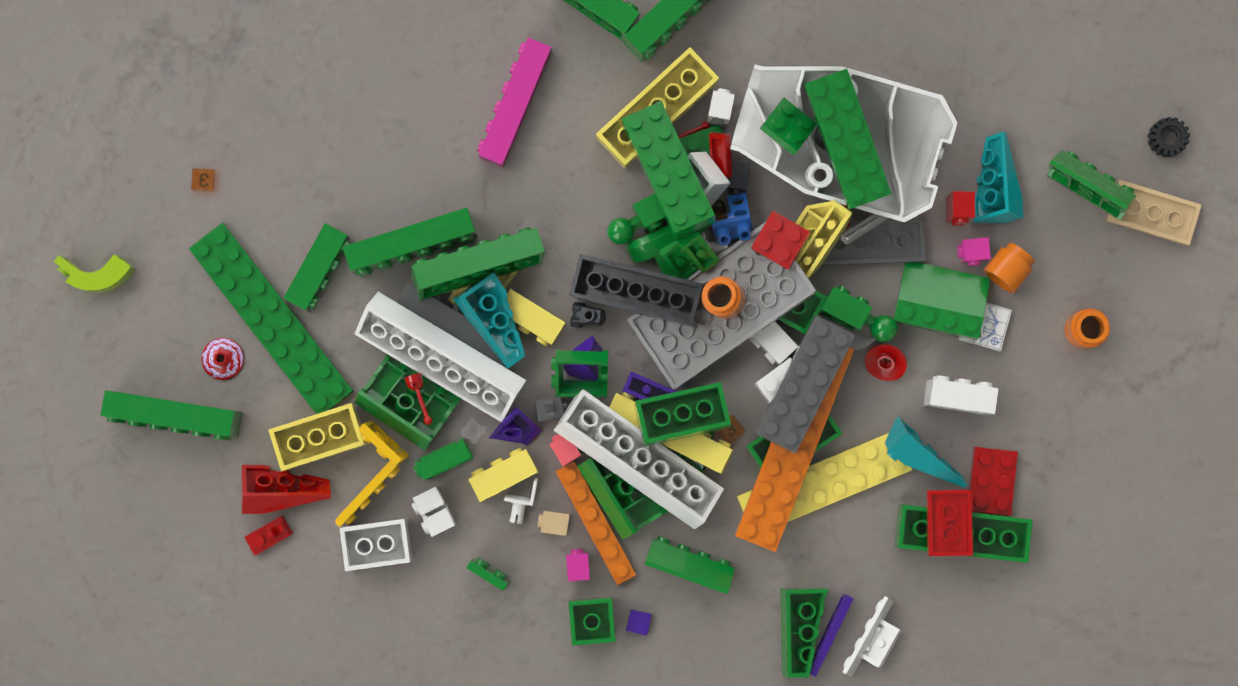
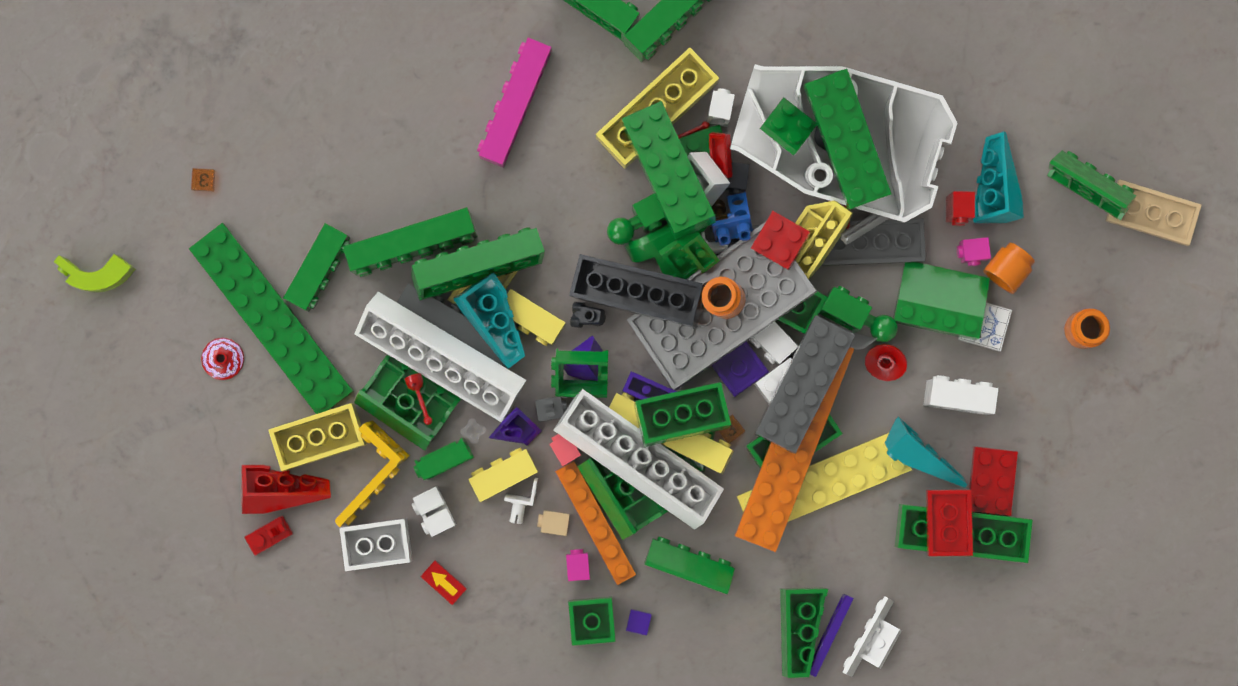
(167, 413): green brick -> none
(443, 582): none -> red tile
(496, 578): green plate -> none
(740, 369): none -> dark purple tile
(1181, 137): black tyre -> none

